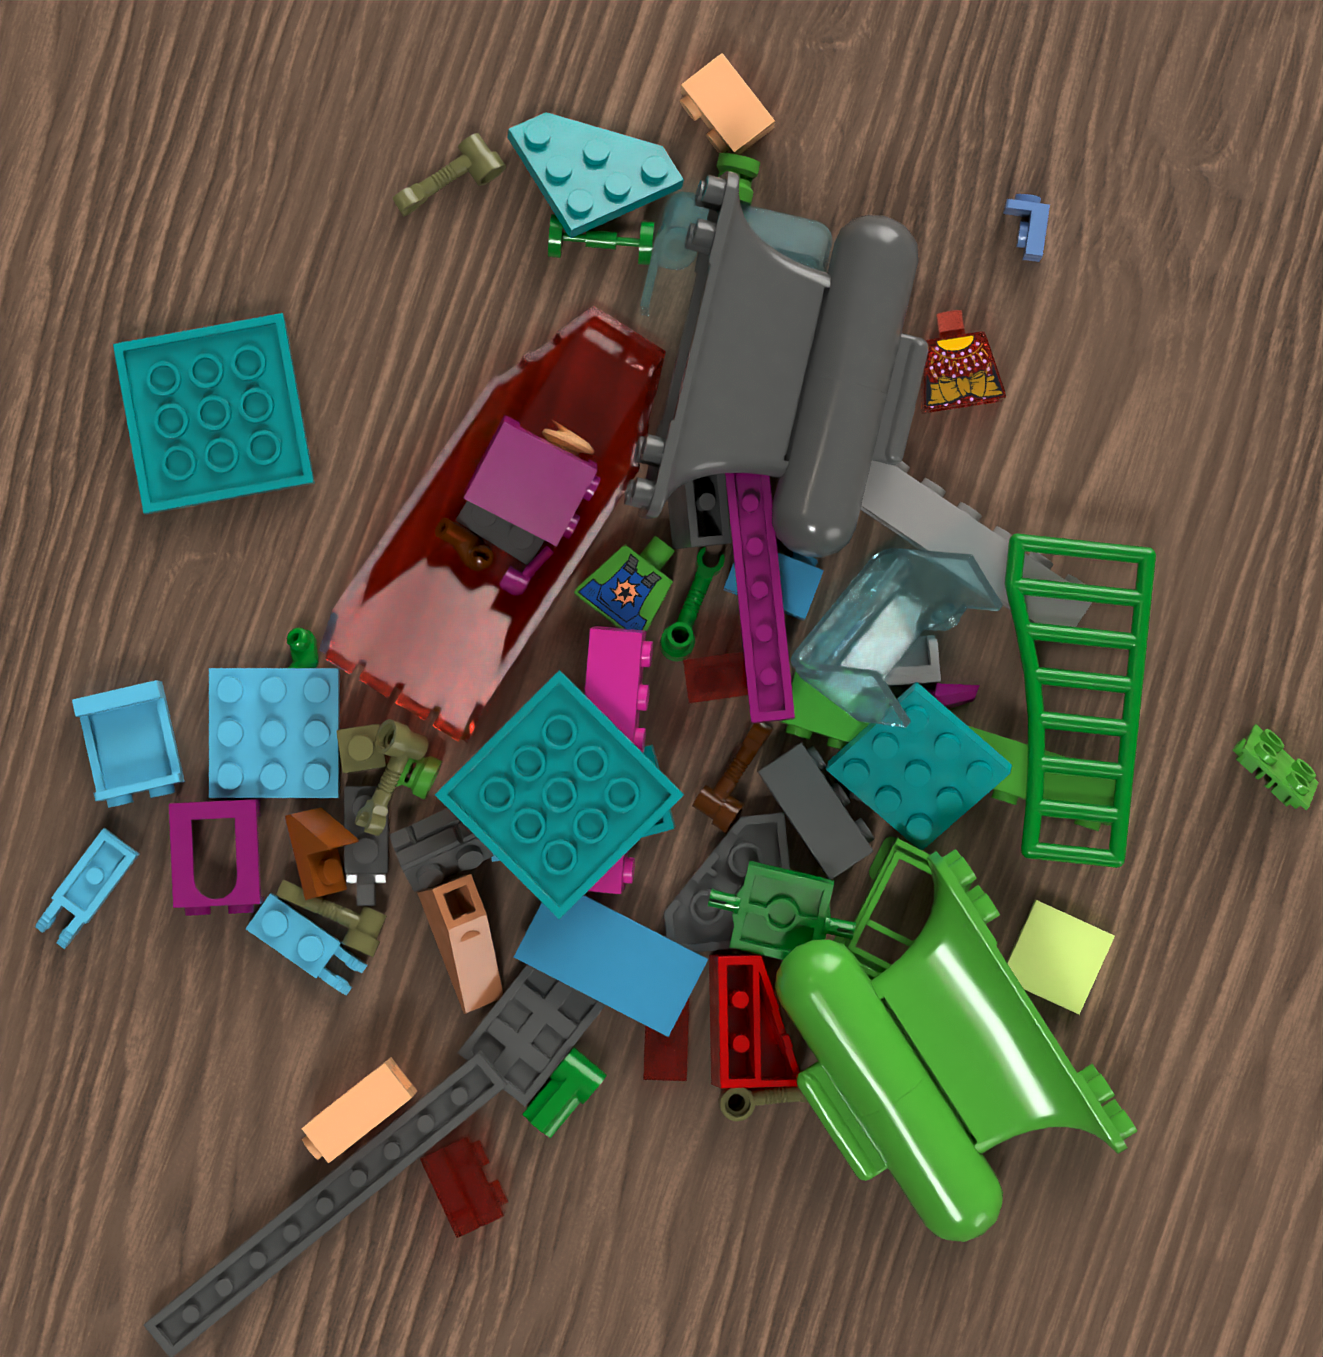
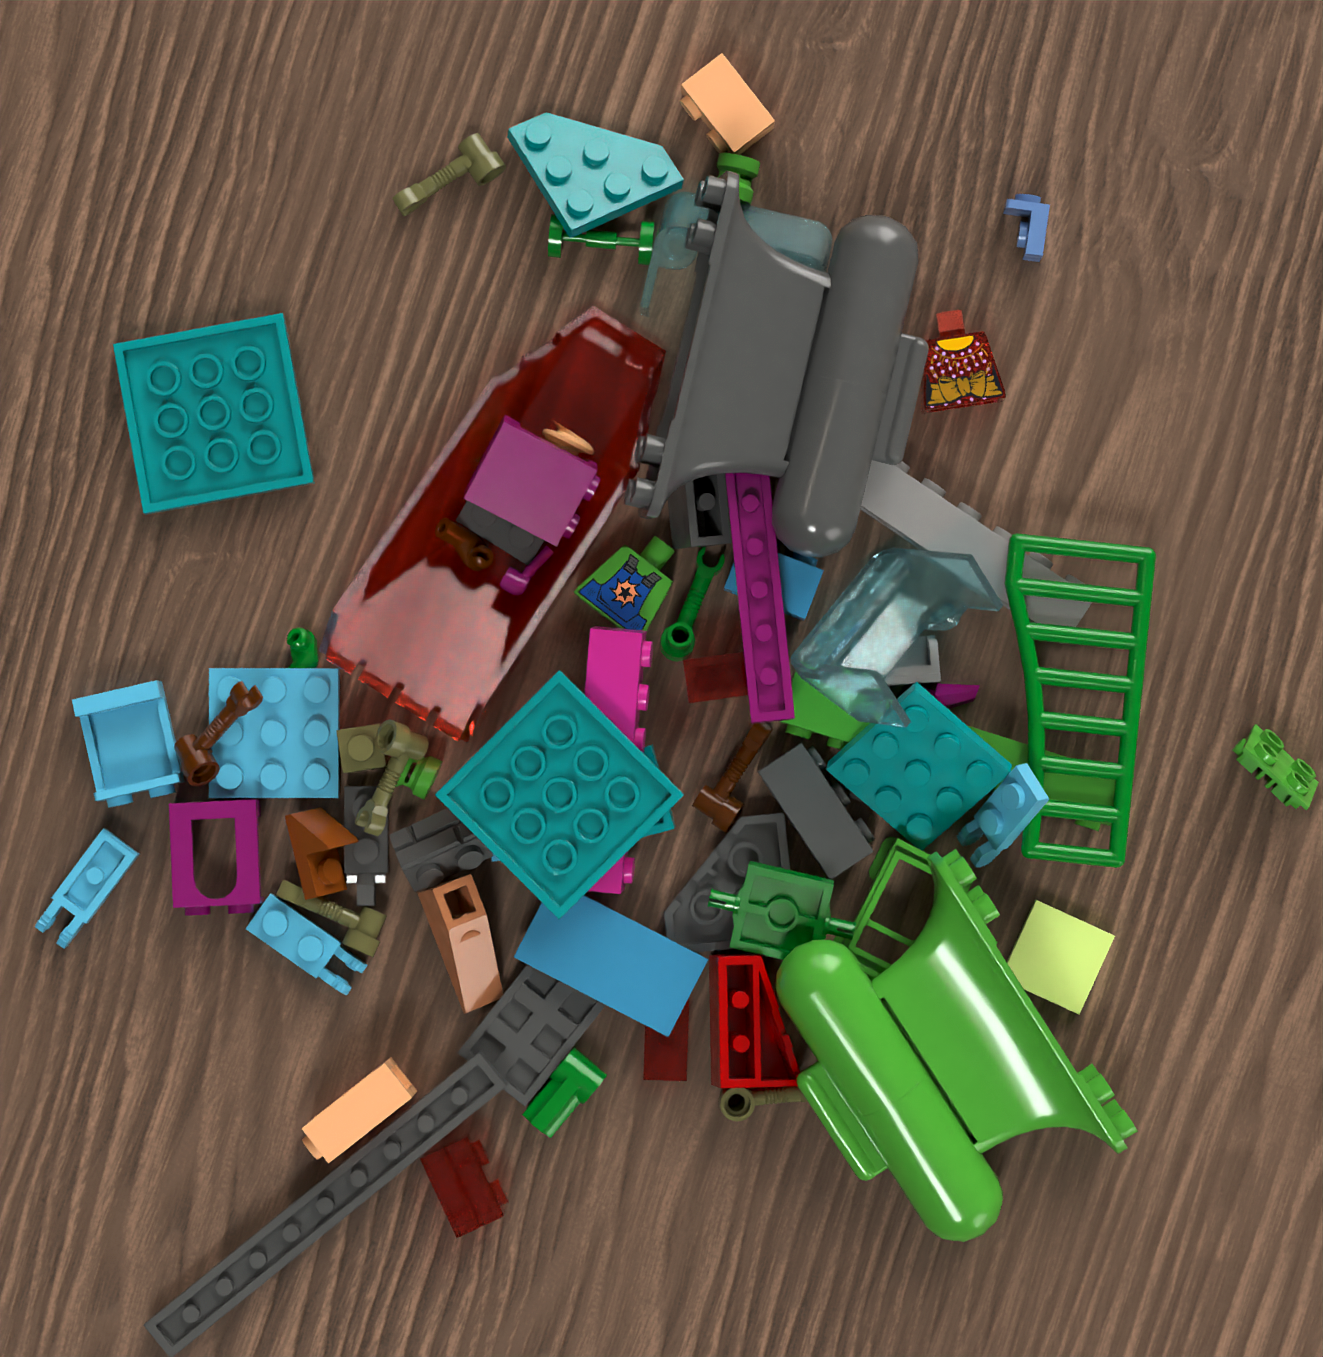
(196, 753): none -> reddish brown brick
(1004, 814): none -> medium azure hinge

